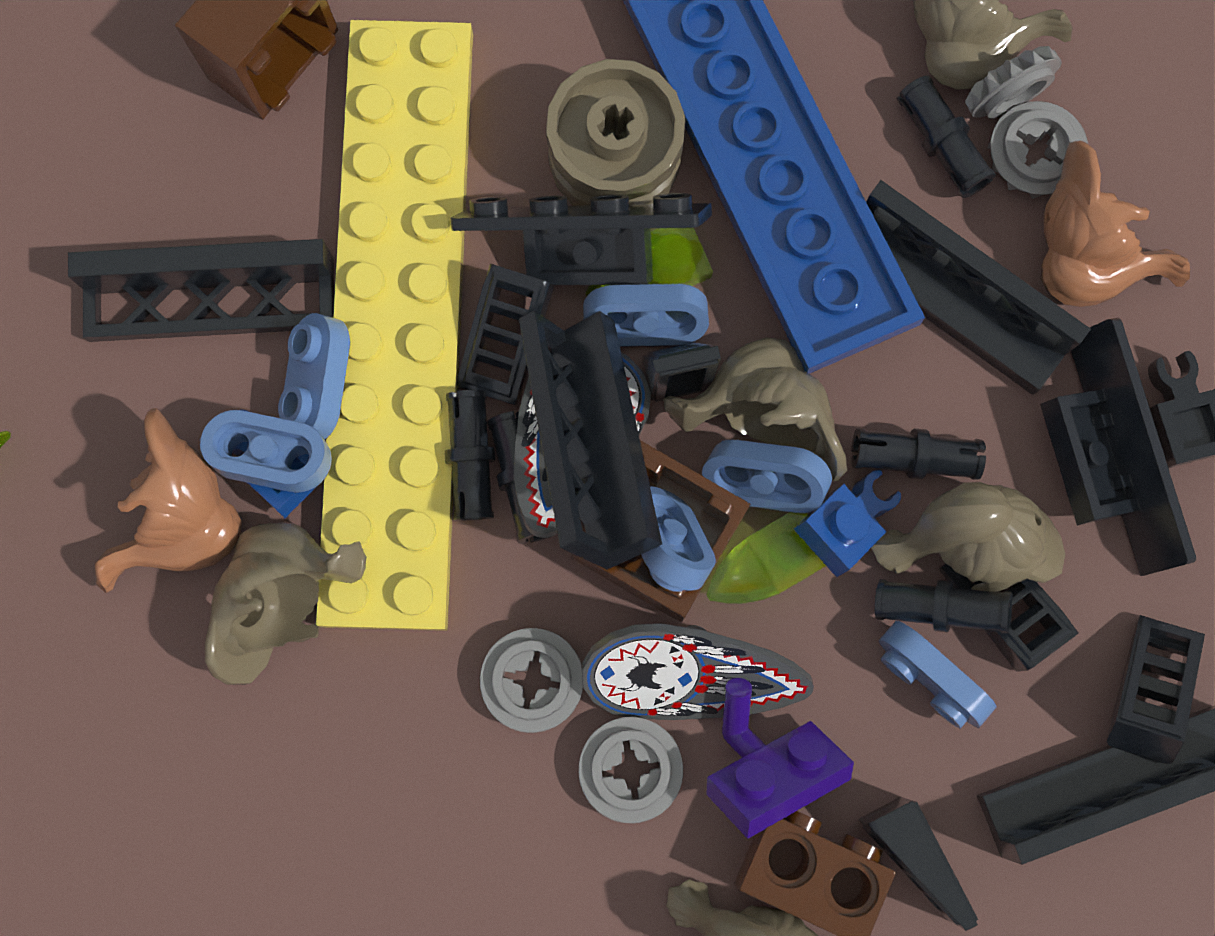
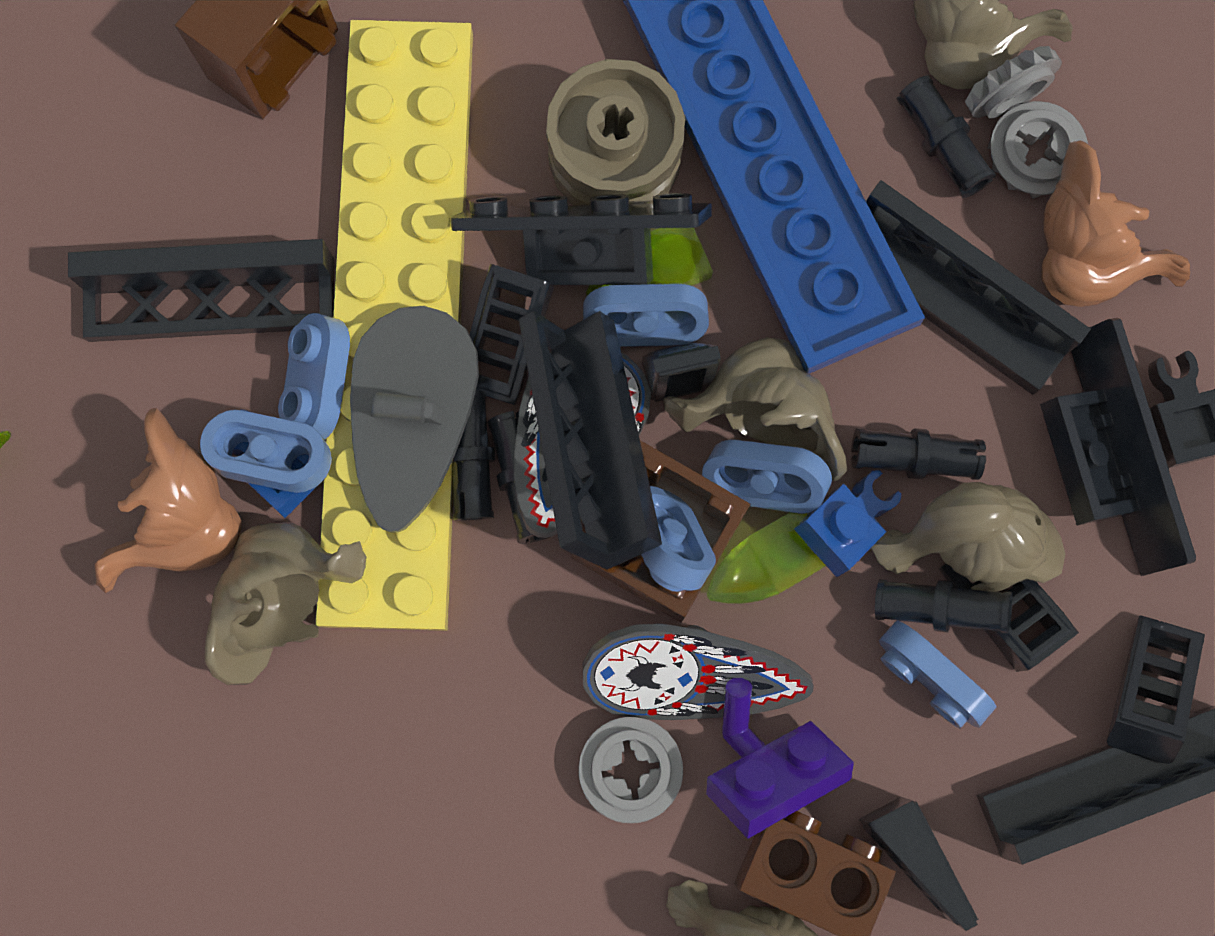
(409, 409): none -> dark grey shield
(506, 698): light grey gear -> none

